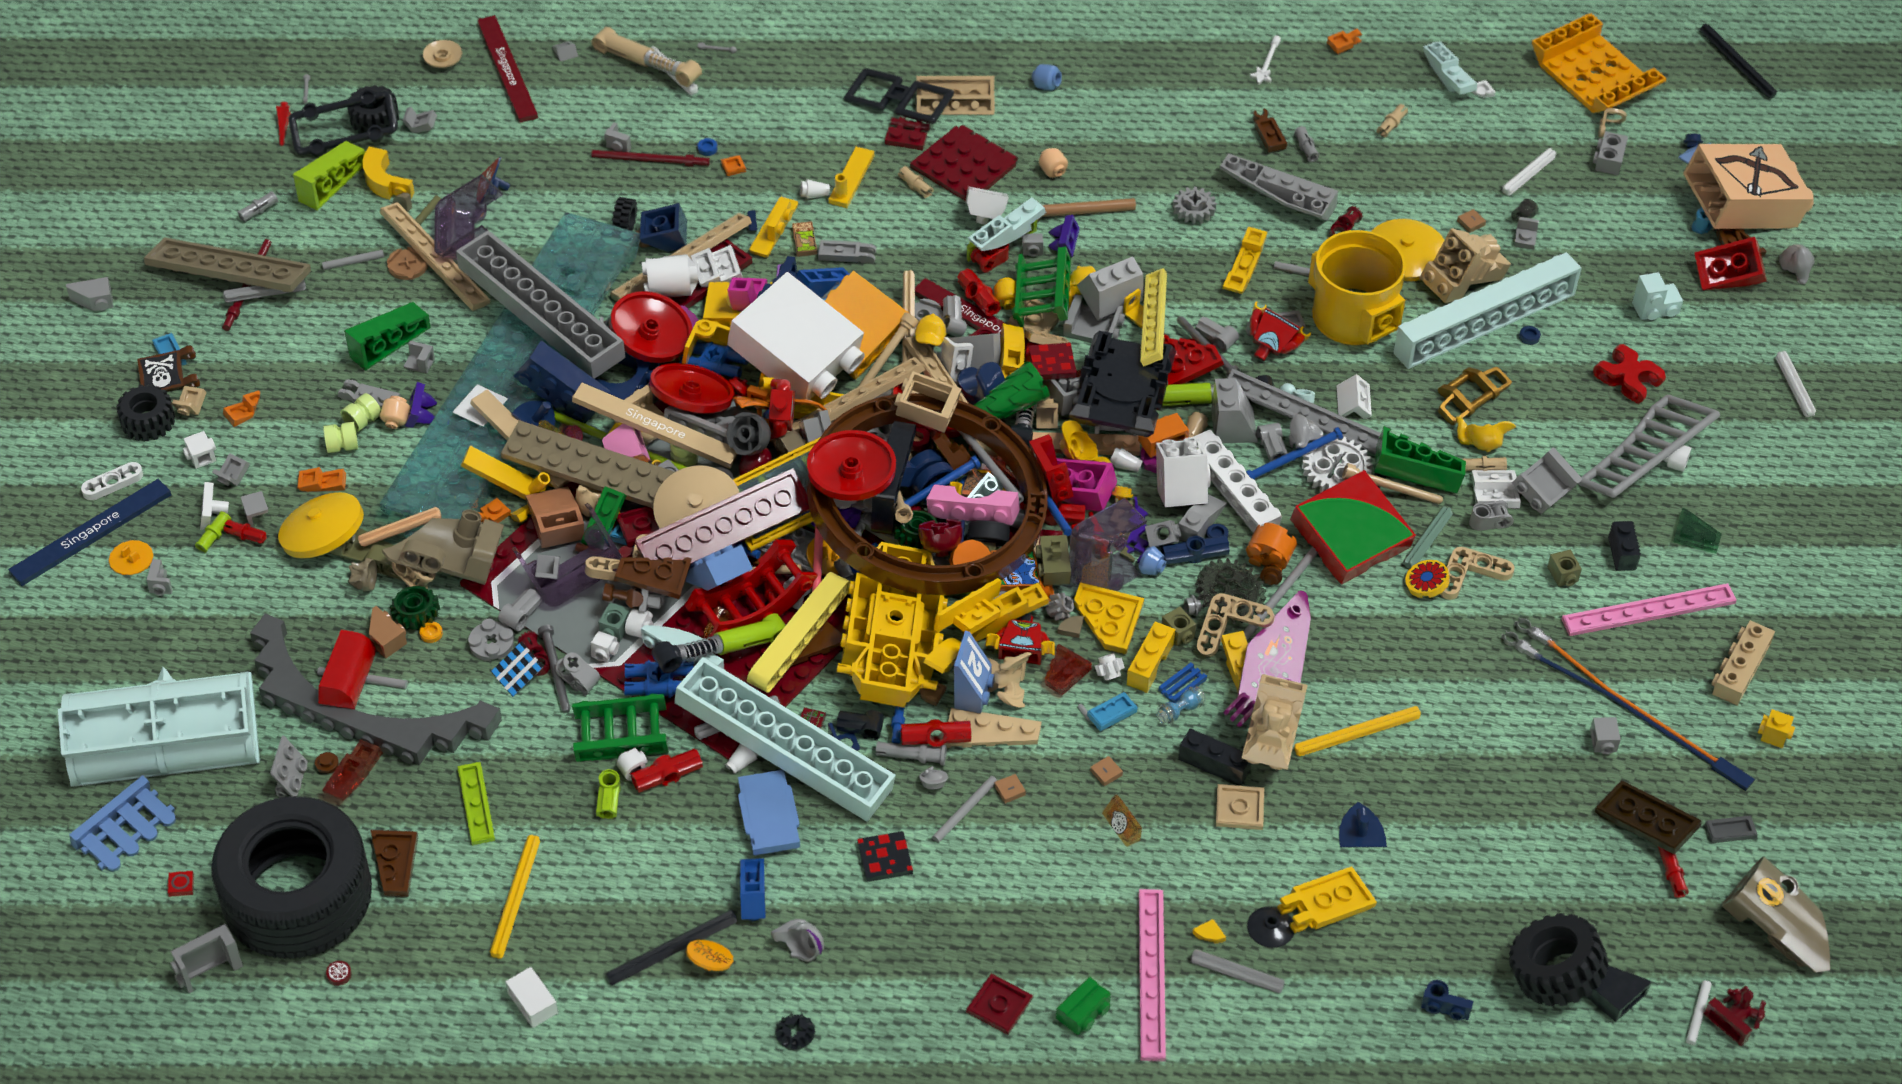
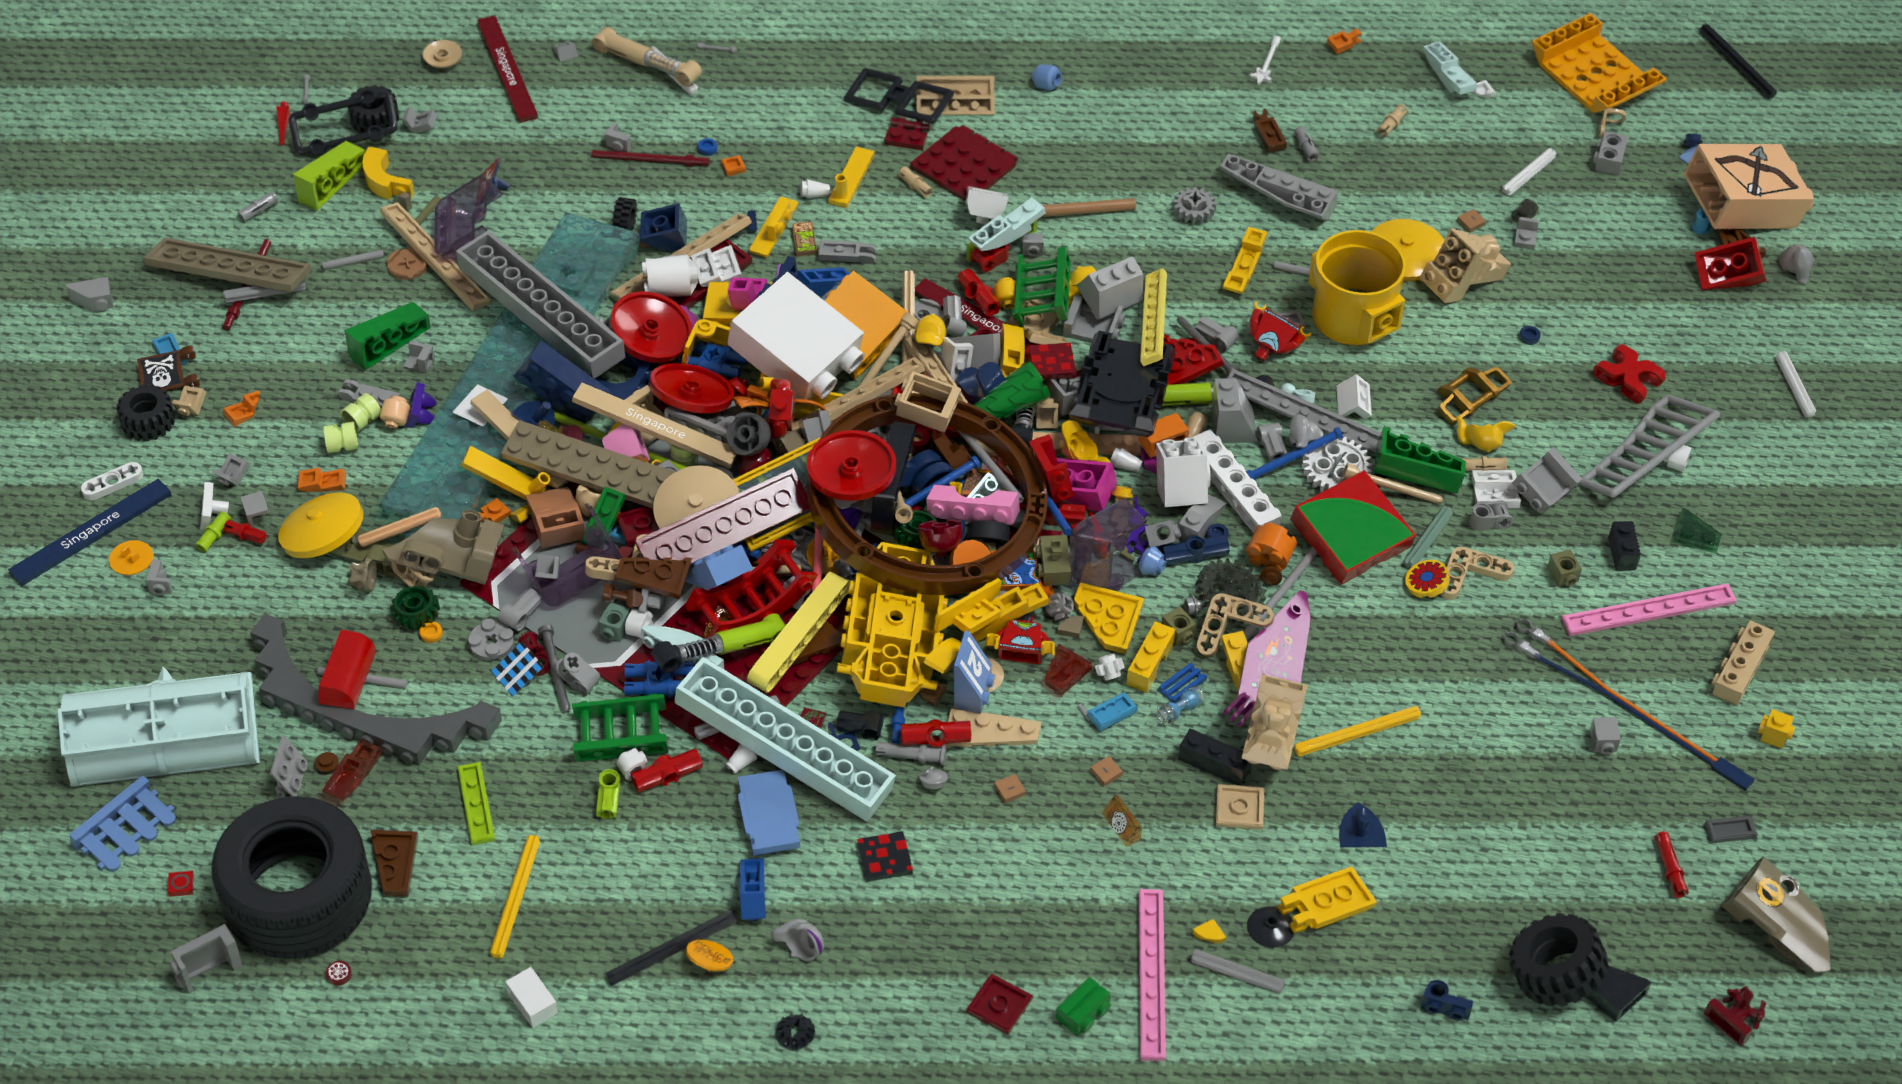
(199, 449): white brick -> none
(385, 633): medium nougat slope -> none
(604, 646): white plate -> none
(964, 809): light grey bar -> none
(1009, 677): tan animal -> none
(1053, 162): light nougat head -> none
(1068, 235): dark purple tile -> none
(1135, 309): yellow bracket -> none
(1347, 218): dark red connector -> none
(1486, 310): light aqua brick -> none
(1648, 817): dark brown tile -> none
(1656, 299): light aqua brick -> none
(1698, 1012): white bar -> none

